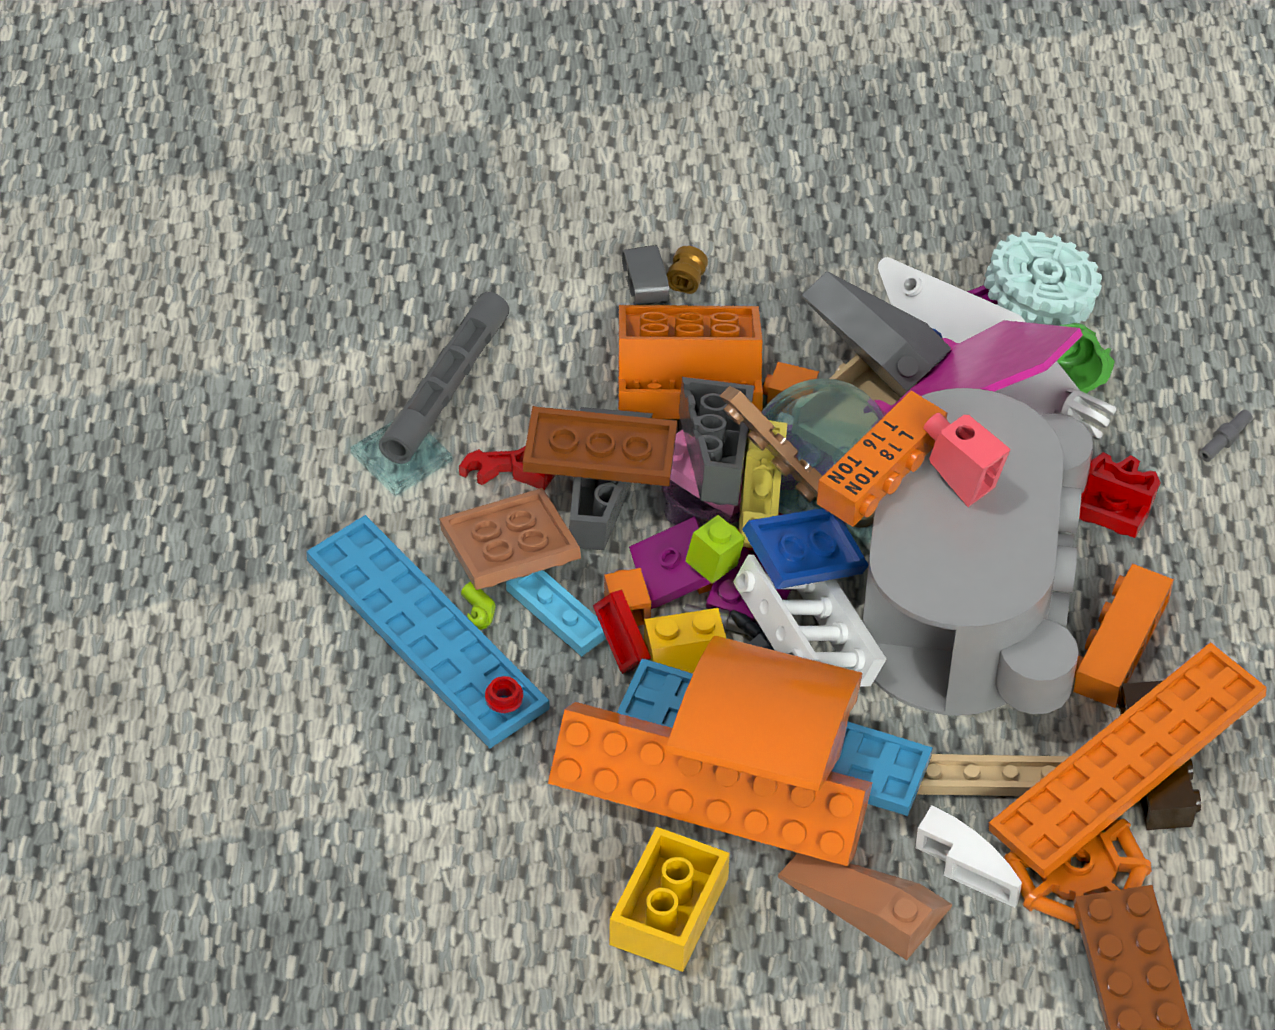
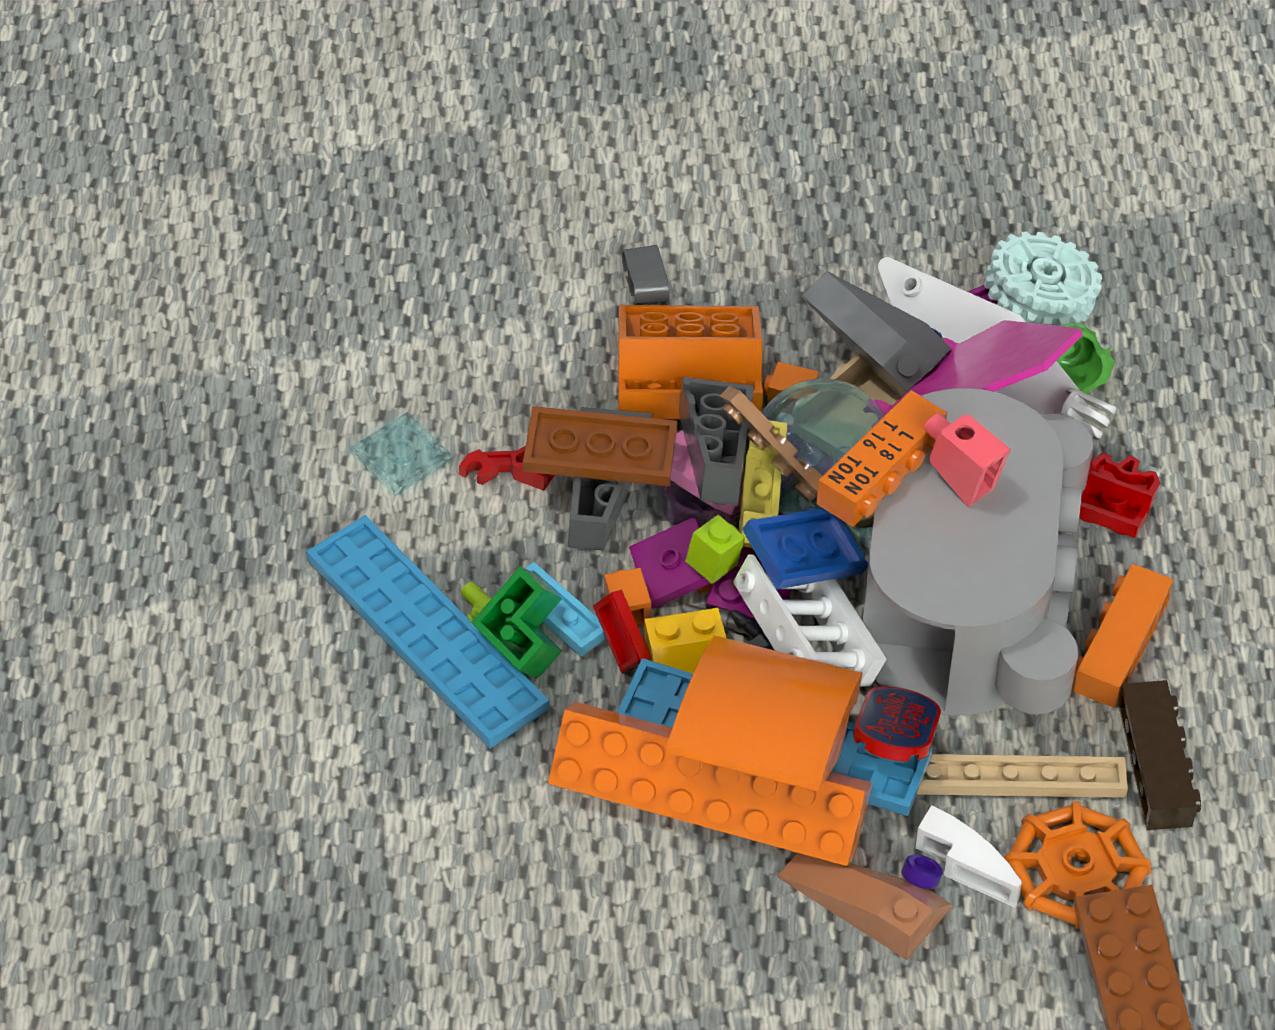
(443, 378): dark grey piece -> none
(504, 687): red plate -> none
(509, 538): nougat plate -> none
(514, 619): none -> green brick
(669, 899): yellow brick -> none
(687, 269): pearl gold wheel -> none
(897, 723): none -> tile
(922, 871): none -> dark purple tile
(1127, 760): orange plate -> none
(1226, 435): flat silver bar -> none

